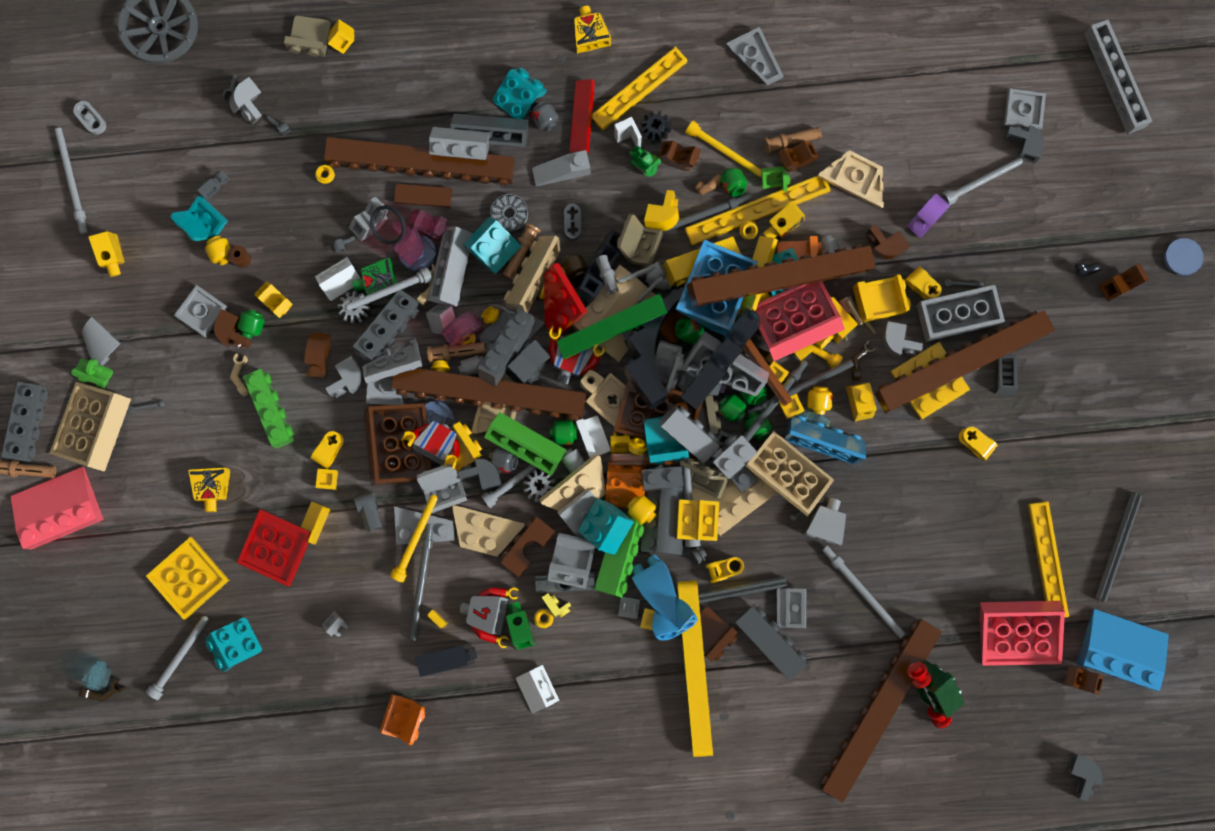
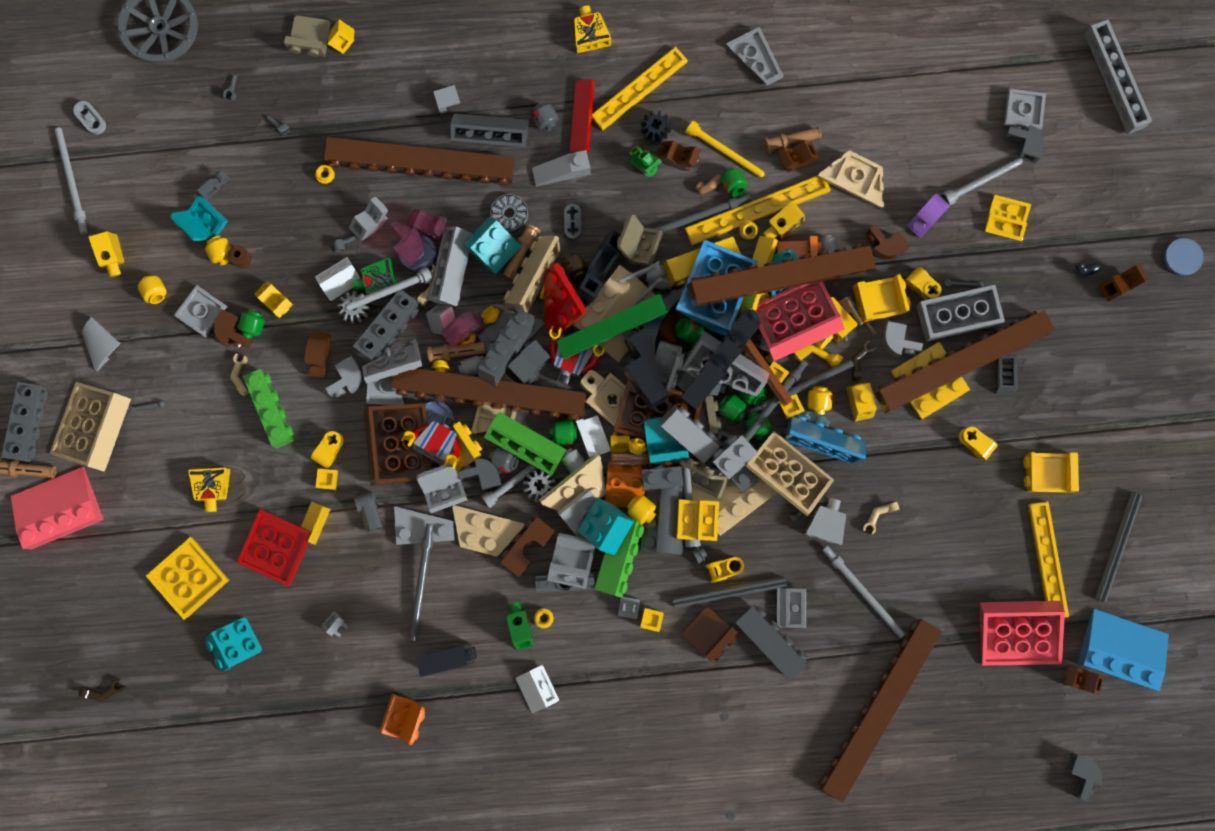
(92, 372): bright green hips -> none
(96, 675): clear light blue head -> none
(152, 289): none -> yellow head
(156, 689): light grey piece -> none
(242, 99): light grey brick -> none
(374, 230): black tyre -> none
(399, 572): yellow piece -> none
(423, 195): reddish brown tile -> none
(437, 619): yellow tile -> none
(445, 98): none -> light grey panel
(459, 143): light grey brick -> none
(487, 613): light grey torso -> none
(518, 93): teal bracket -> none
(553, 603): light yellow bracket -> none
(607, 274): light grey pin -> none
(627, 129): white panel -> none
(657, 587): dark azure hips -> none
(663, 216): yellow brick -> none
(696, 675): yellow beam -> none
(775, 177): bright green bracket -> none
(880, 510): none -> tan arm
(937, 691): dark green brick -> none
(1007, 217): none -> yellow slope
(1051, 472): none -> yellow panel

